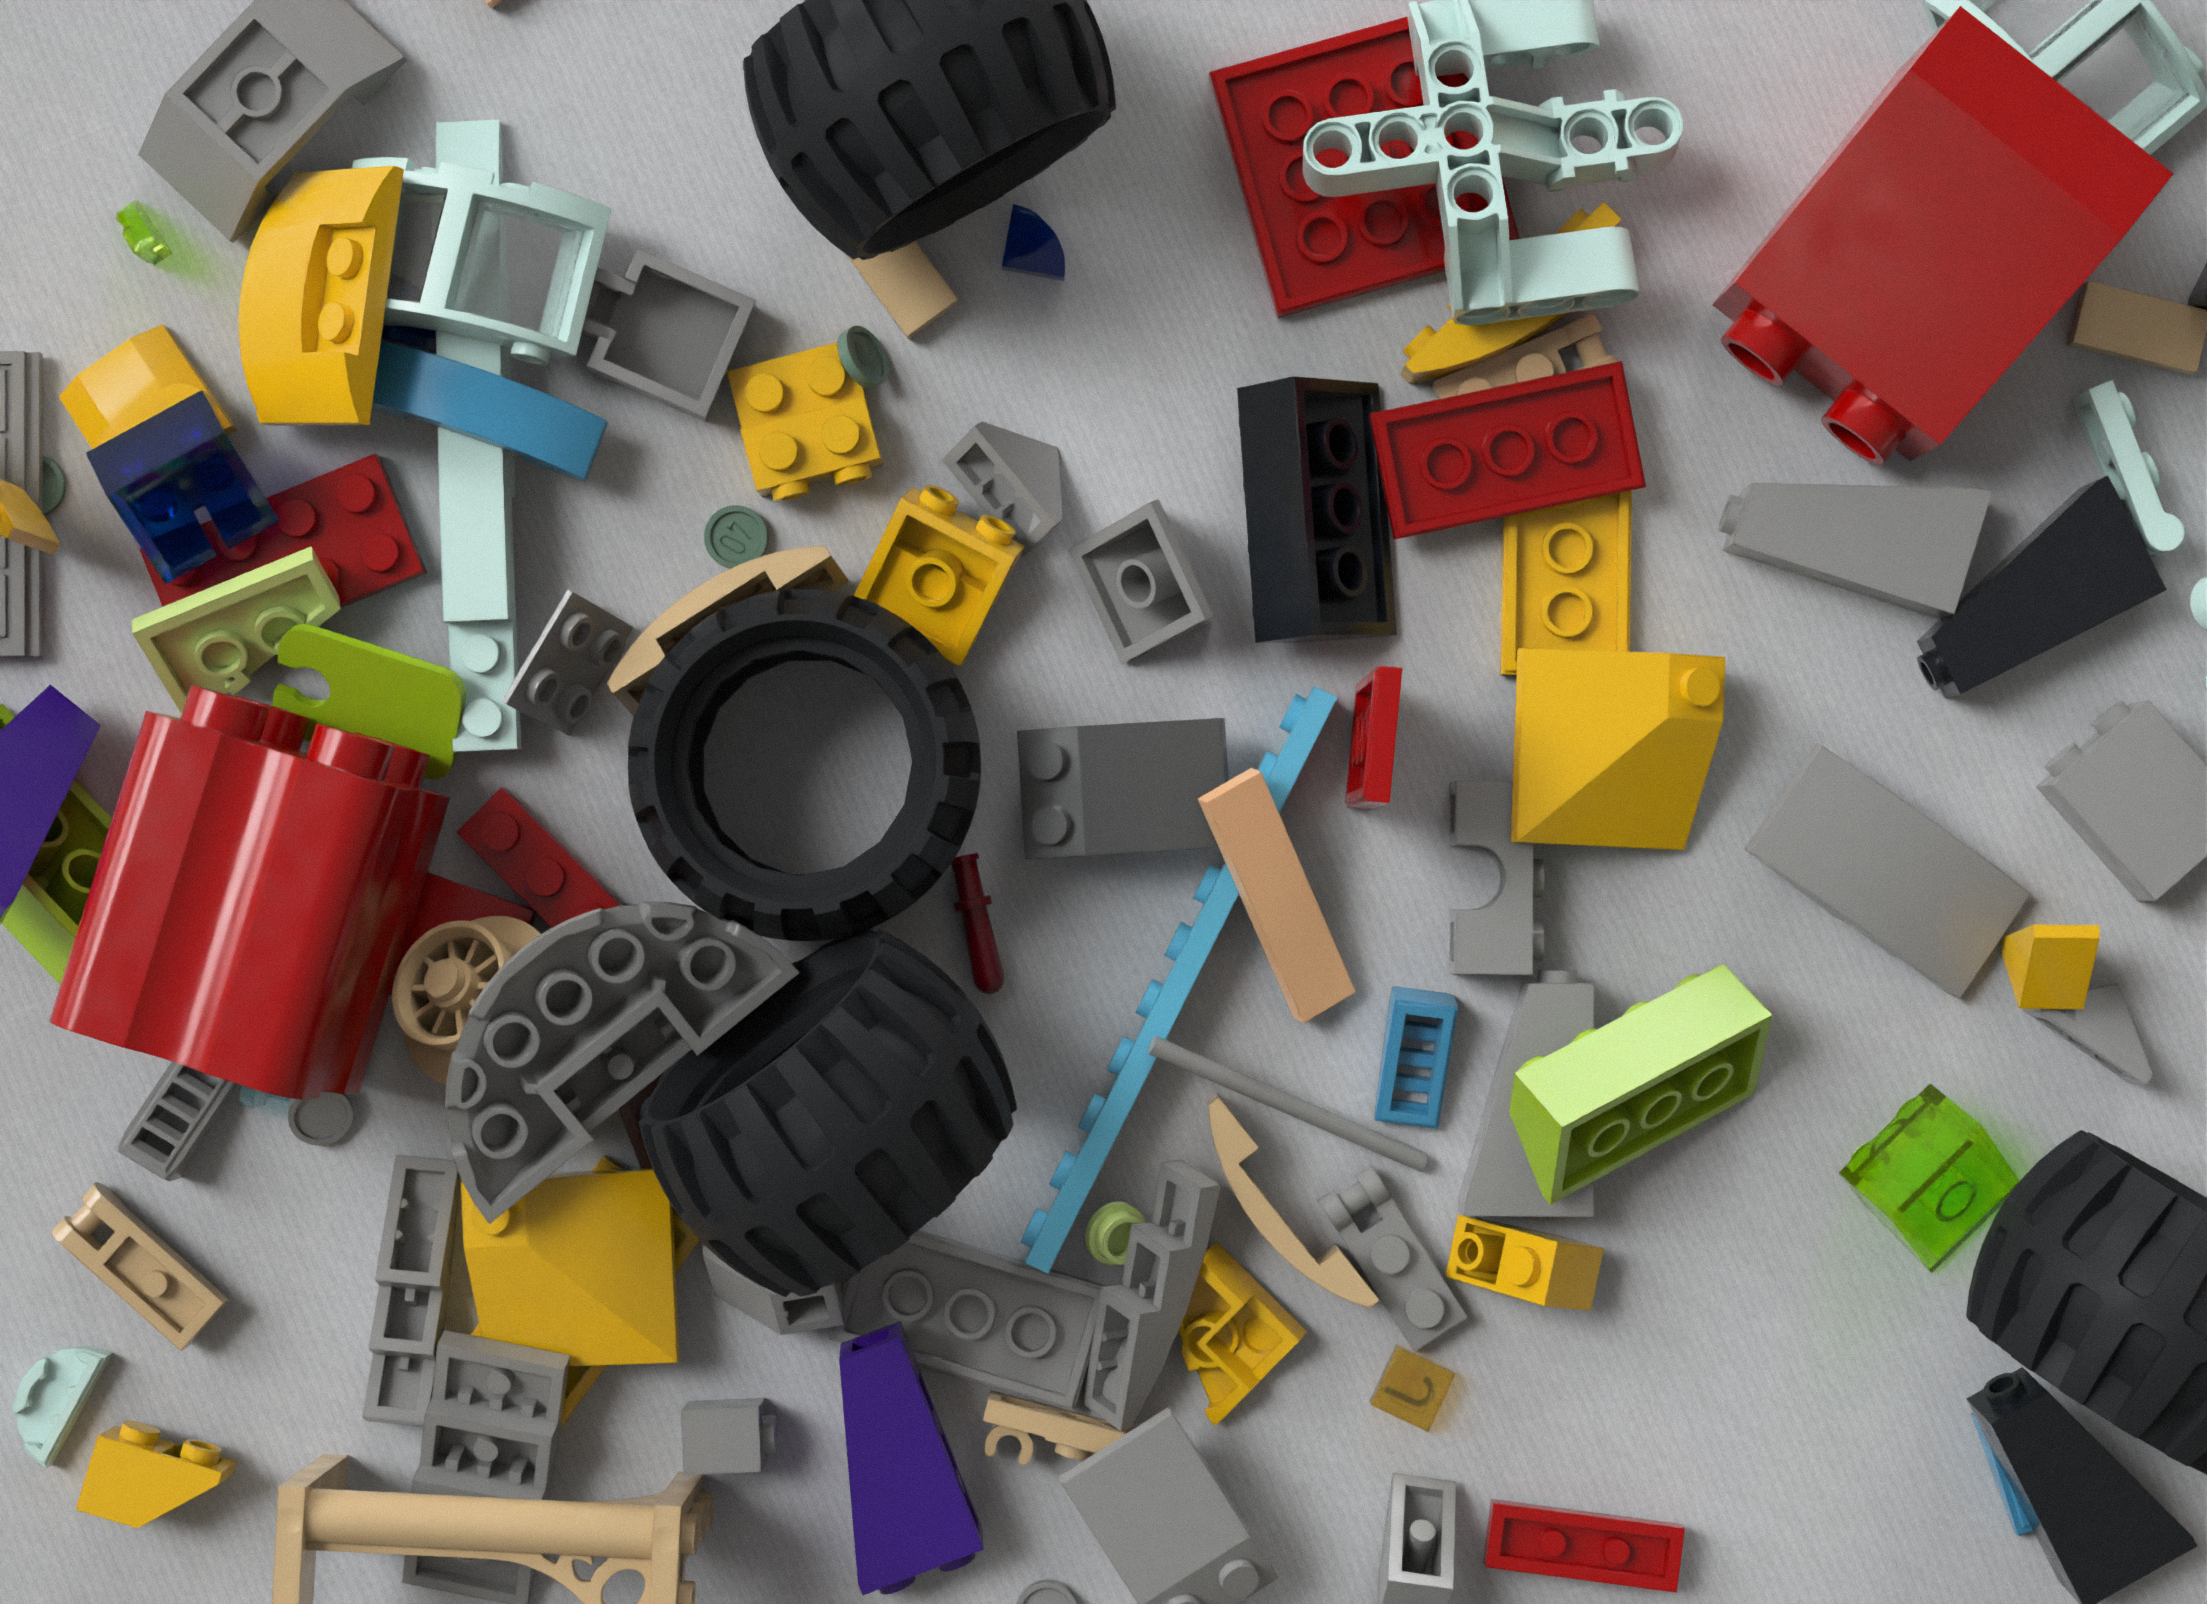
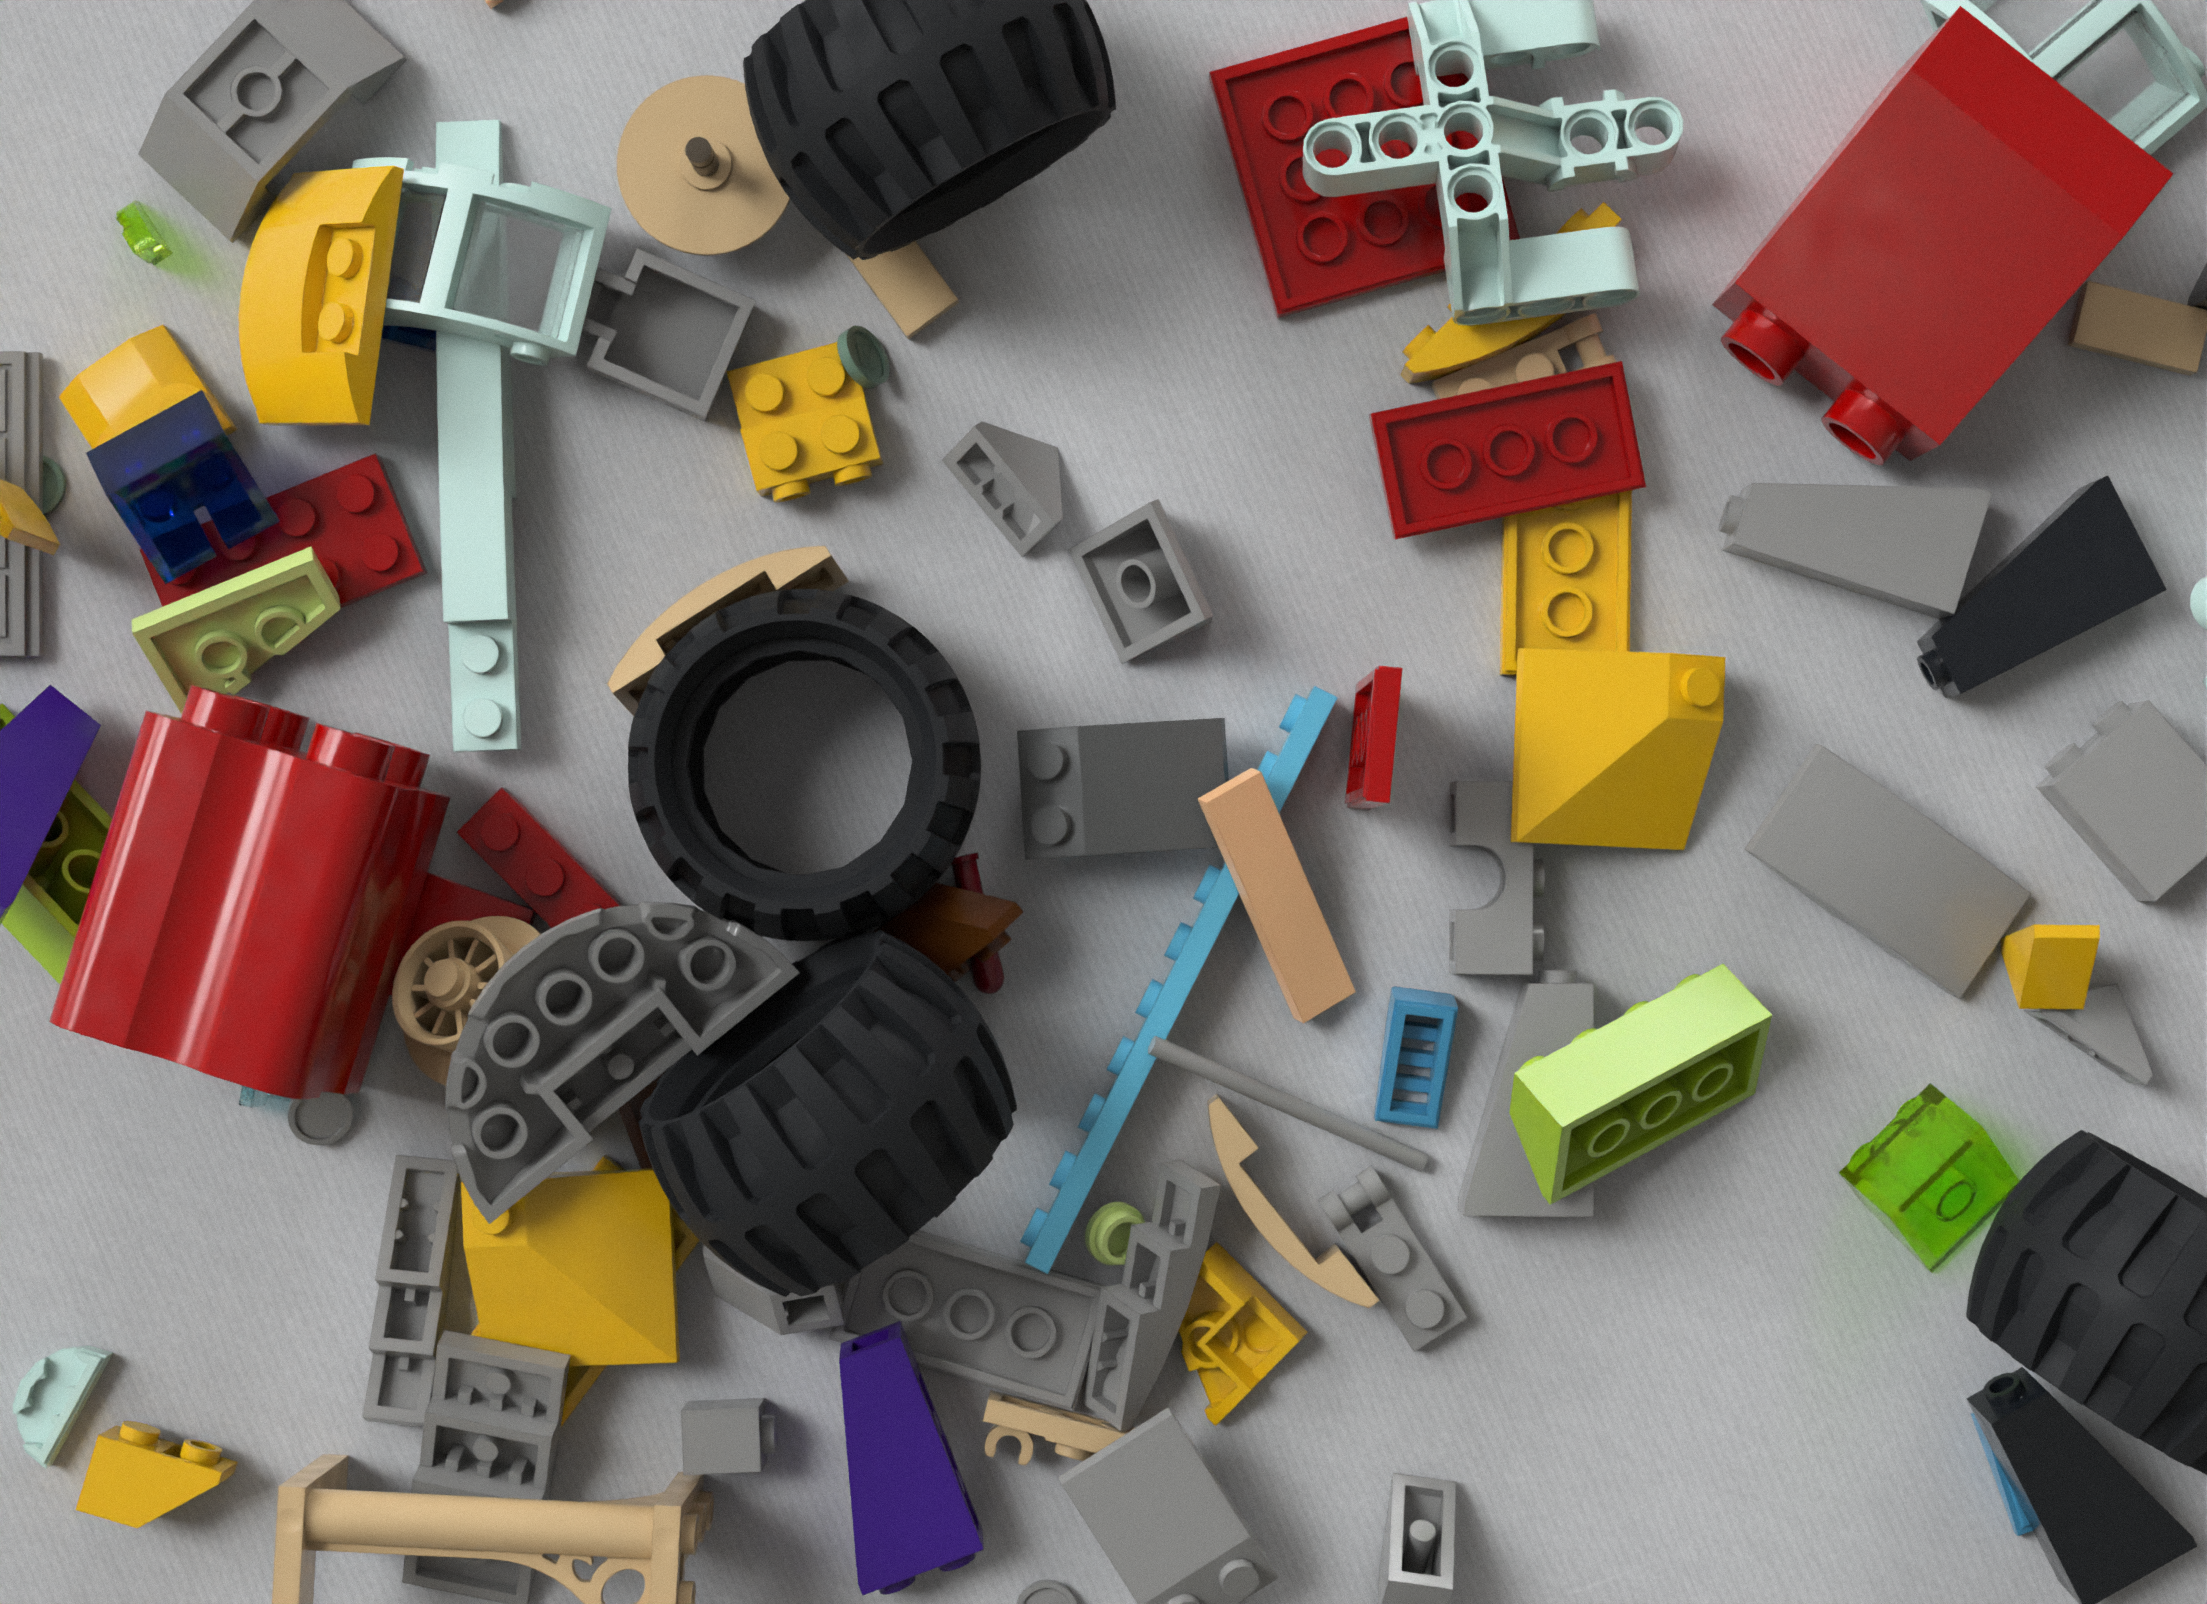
(140, 1267): tan plate -> none
(186, 1144): light grey slope -> none
(376, 693): lime piece -> none
(487, 409): dark azure slope -> none
(568, 663): light grey hinge -> none
(698, 169): none -> tan piece
(735, 536): sand green piece -> none
(941, 569): yellow plate -> none
(953, 926): none -> reddish brown slope
(1032, 246): clear blue tile -> none
(1315, 511): black slope -> none
(1412, 1388): clear yellow tile -> none
(1524, 1263): yellow slope -> none
(1583, 1545): red plate -> none
(2108, 426): light aqua plate -> none

